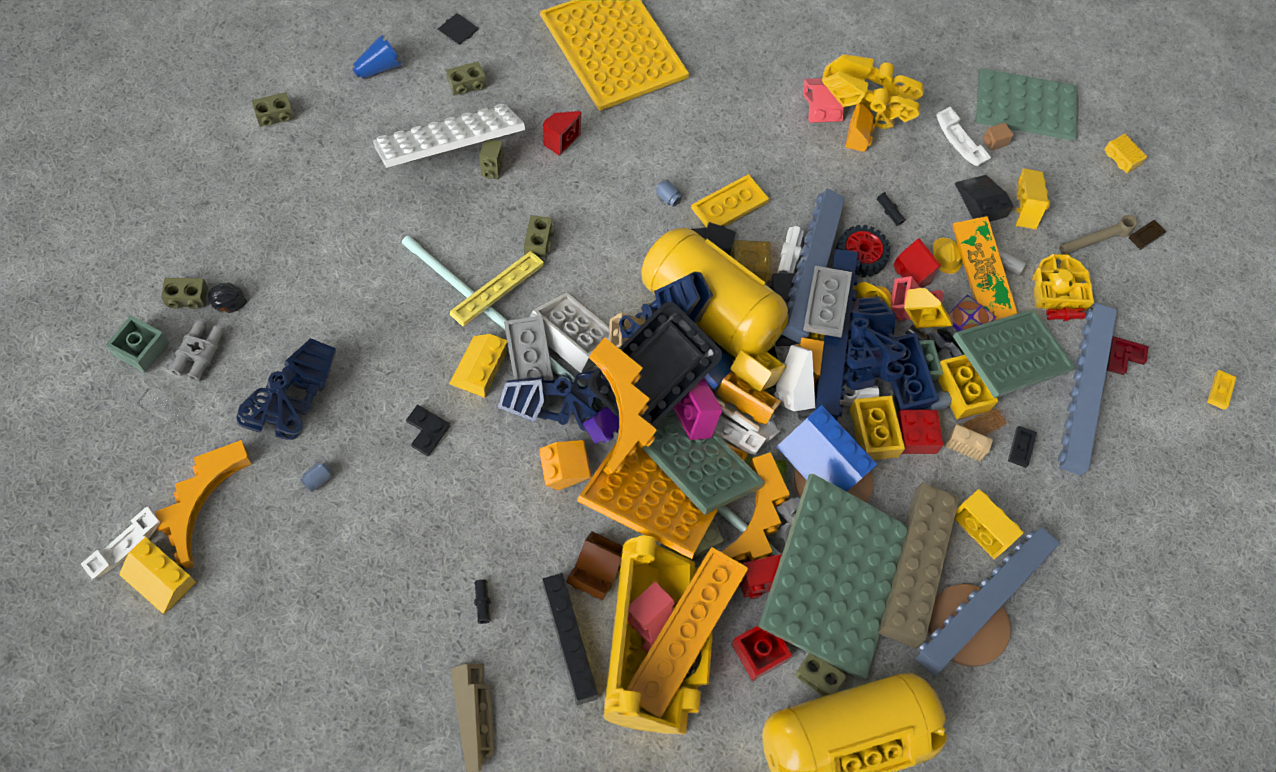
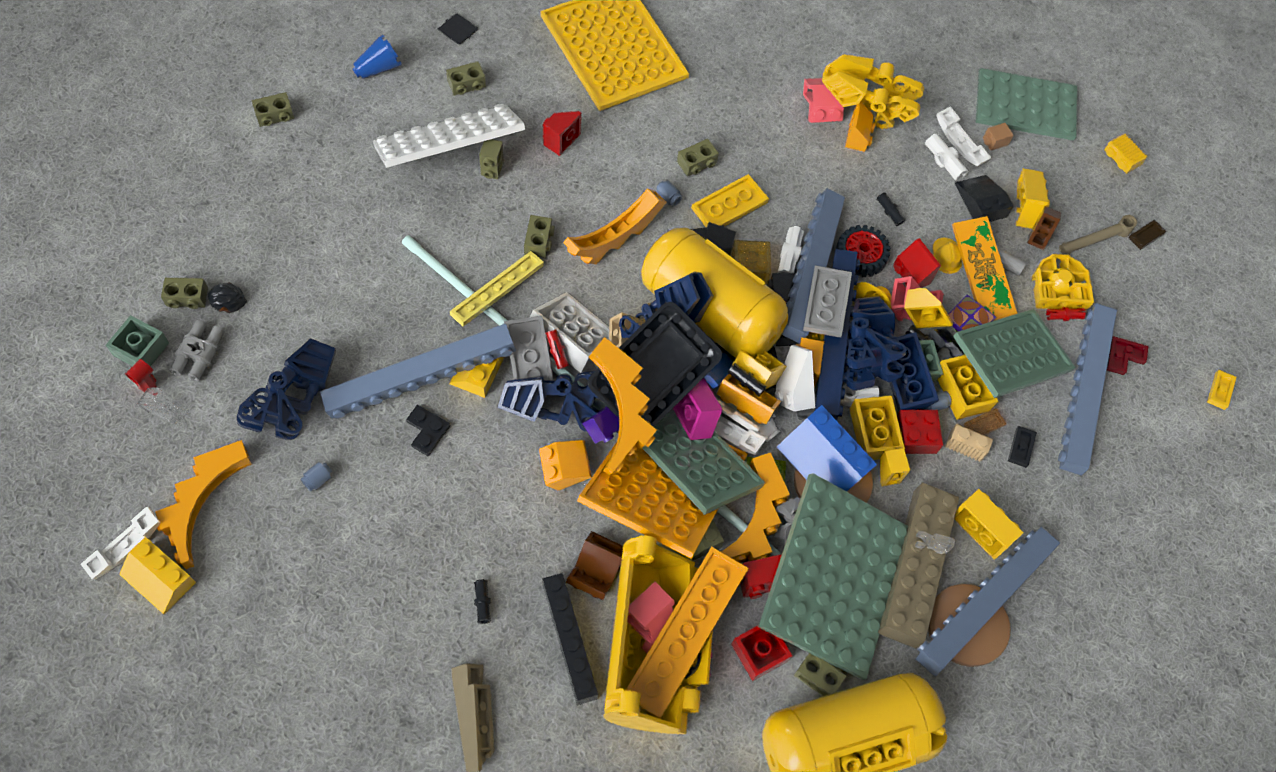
(142, 375): none -> red piece
(418, 371): none -> sand blue brick
(553, 336): none -> red pin
(614, 234): none -> light orange arch
(697, 157): none -> olive brick
(747, 379): none -> black pin
(893, 466): none -> yellow slope
(936, 542): none -> clear plate
(946, 157): none -> white piece
(1044, 227): none -> reddish brown brick

